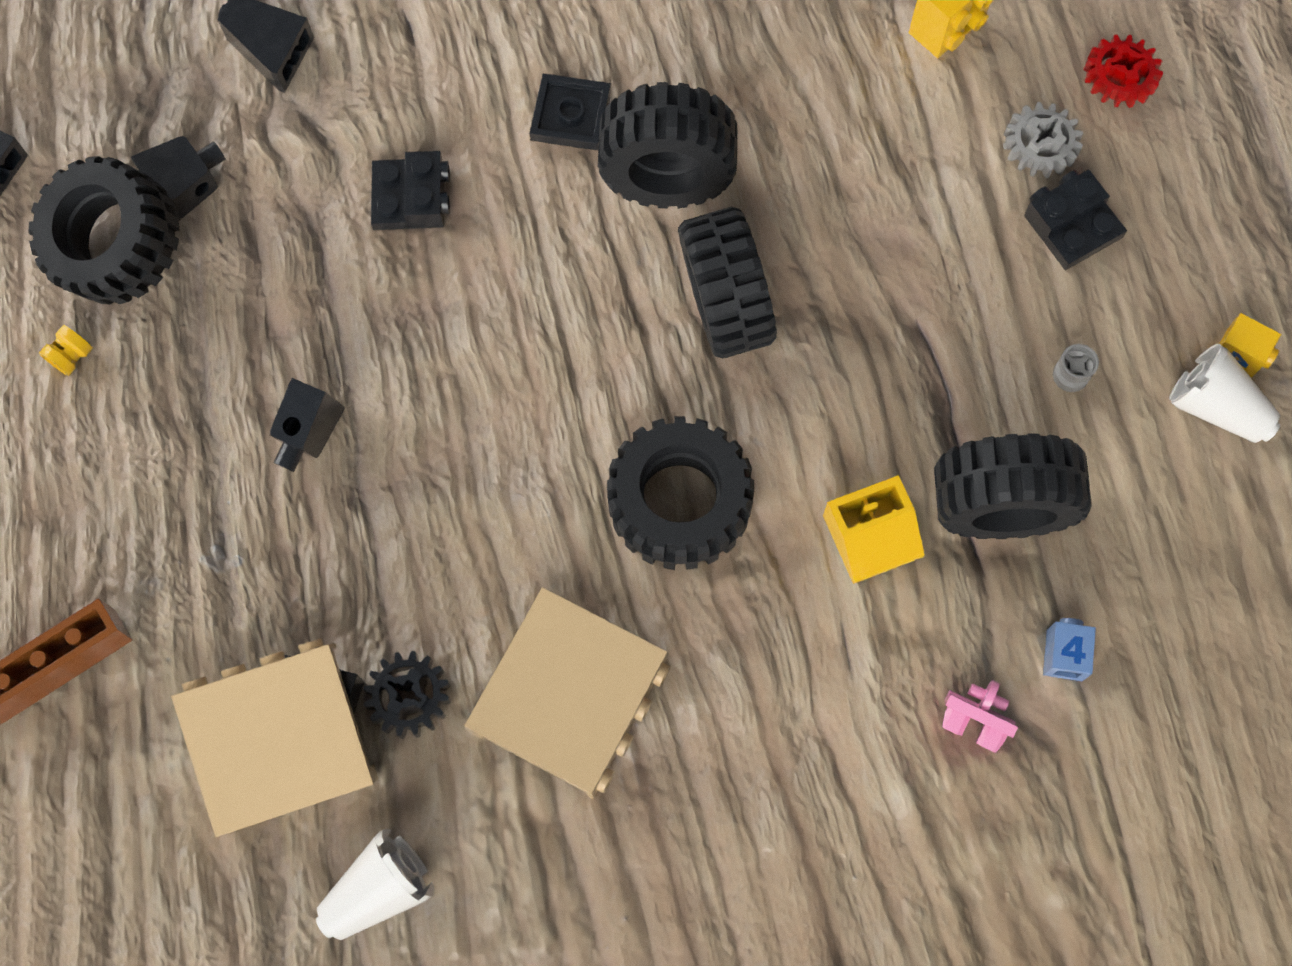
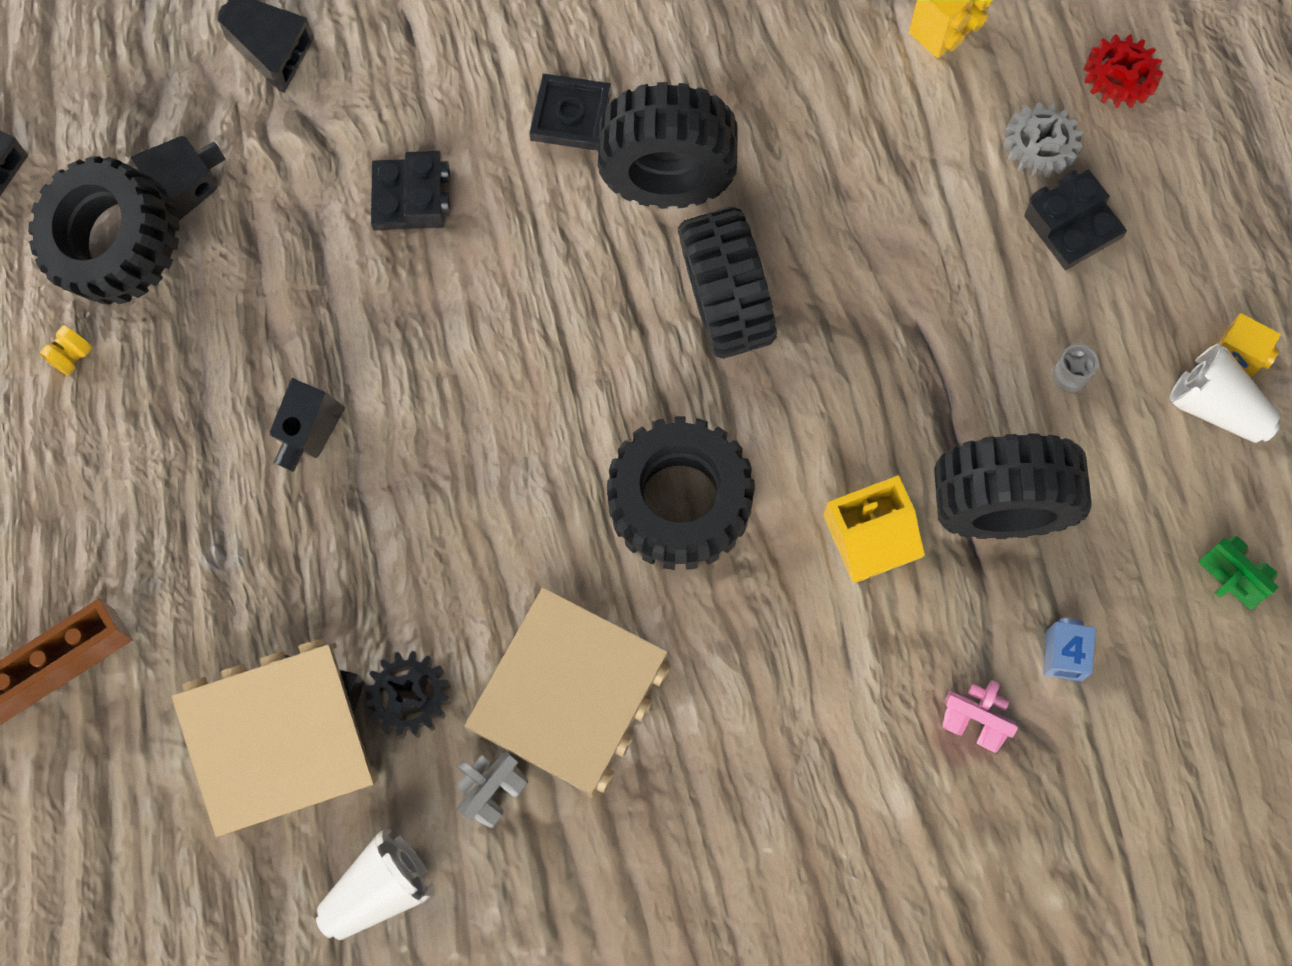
(478, 802): none -> light grey hips
(1238, 574): none -> green hips

